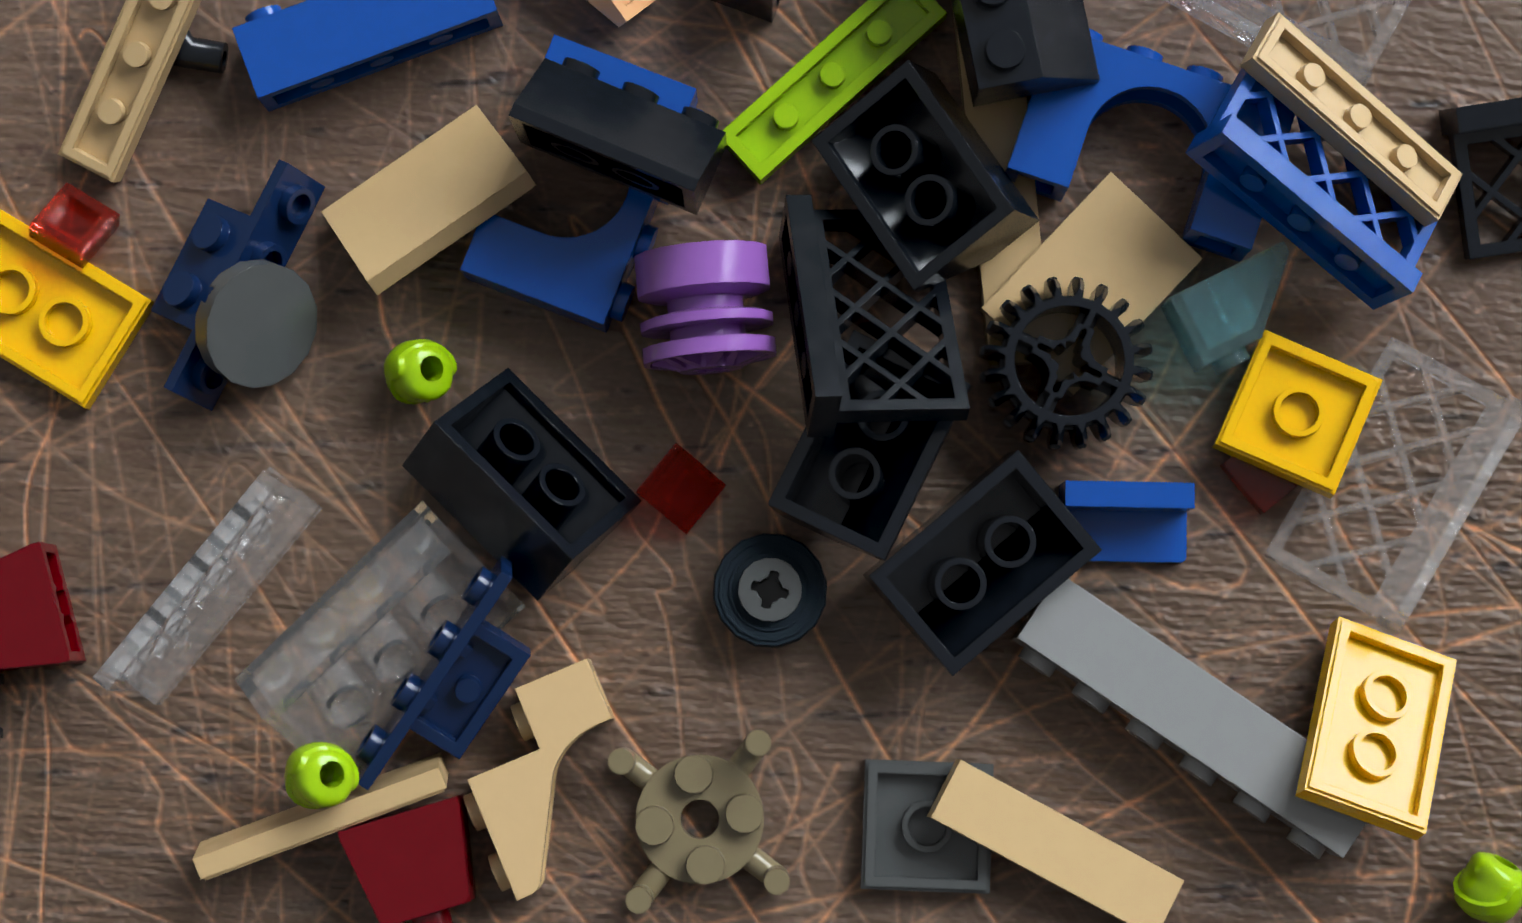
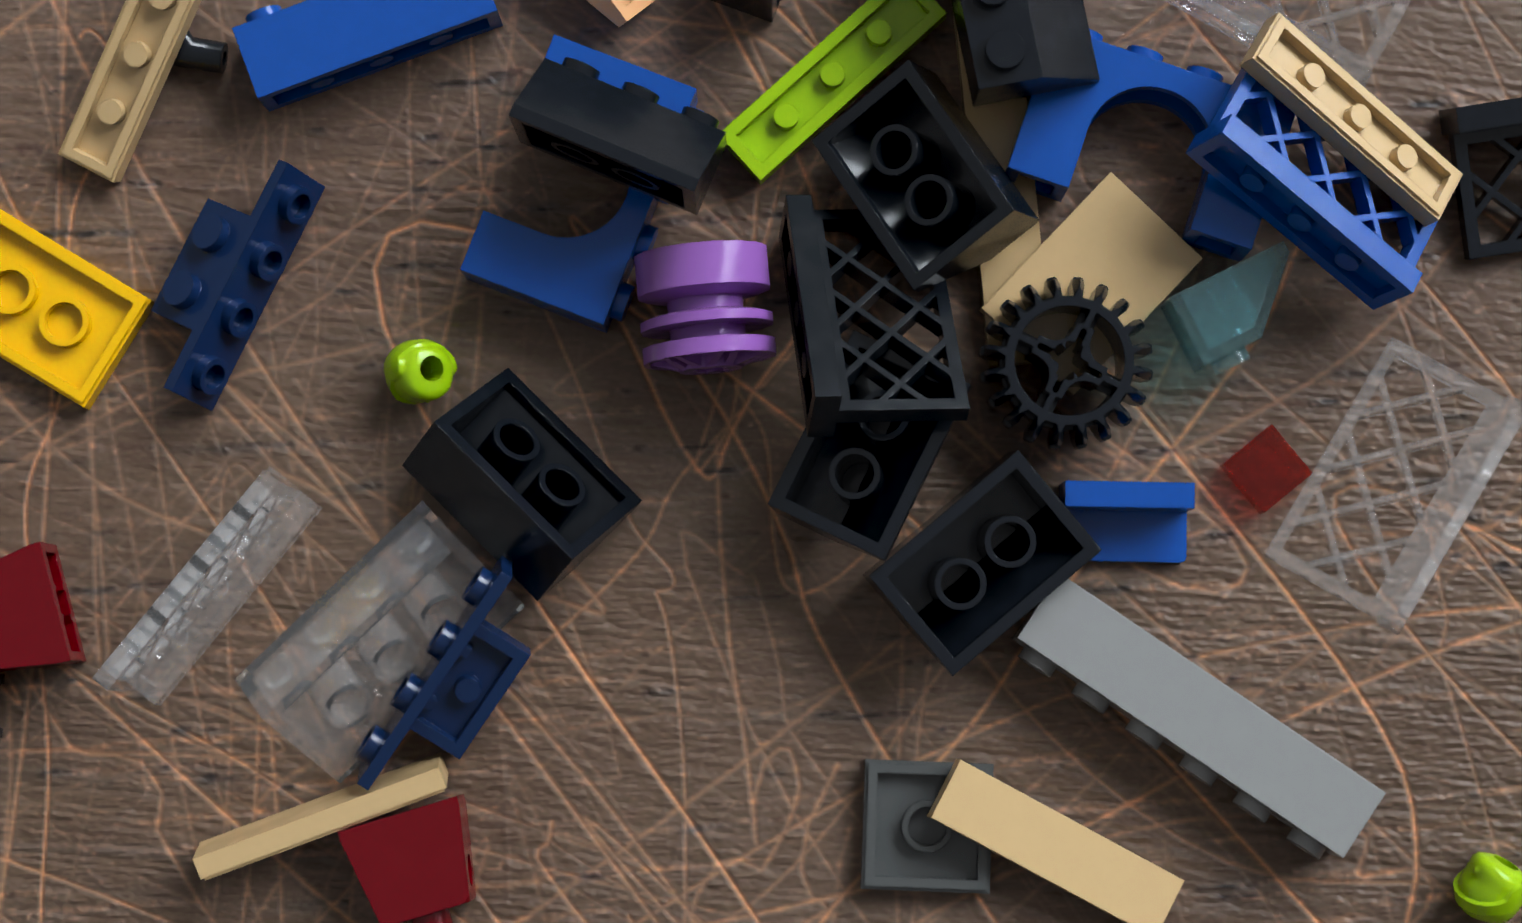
(74, 225): clear red tile -> none
(256, 323): dark grey tile -> none
(320, 775): lime piece -> none
(427, 199): tan tile -> none
(519, 795): tan arch -> none
(680, 488): clear red slope -> none
(692, 858): dark tan plate -> none
(783, 613): black wheel -> none
(1297, 414): yellow tile -> none
(1376, 728): yellow tile -> none

